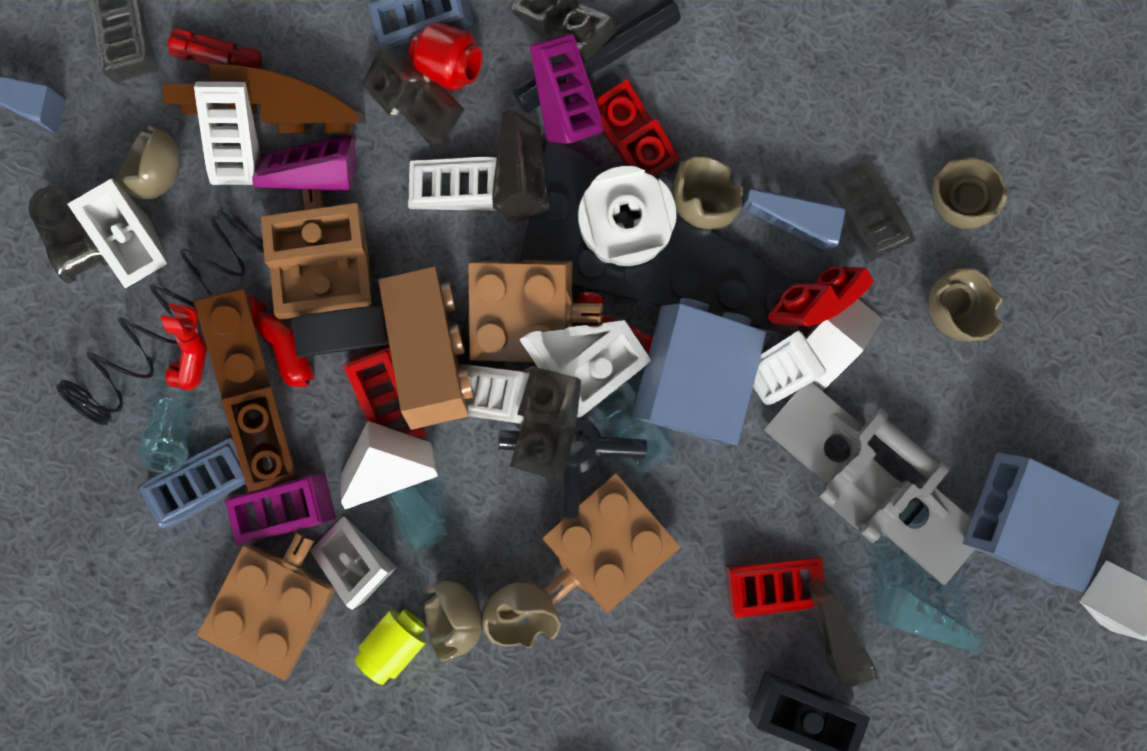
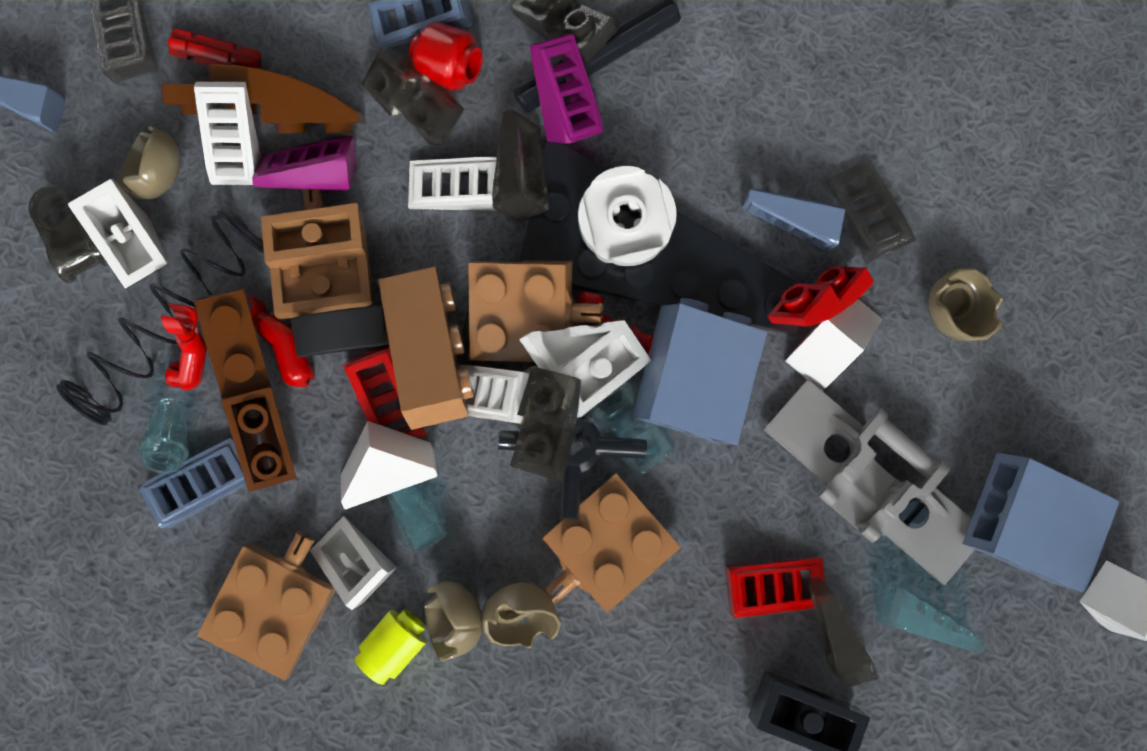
(309, 497): magenta slope -> none
(632, 131): red slope -> none
(705, 193): dark tan hair -> none
(787, 369): white slope -> none
(981, 193): dark tan hair -> none

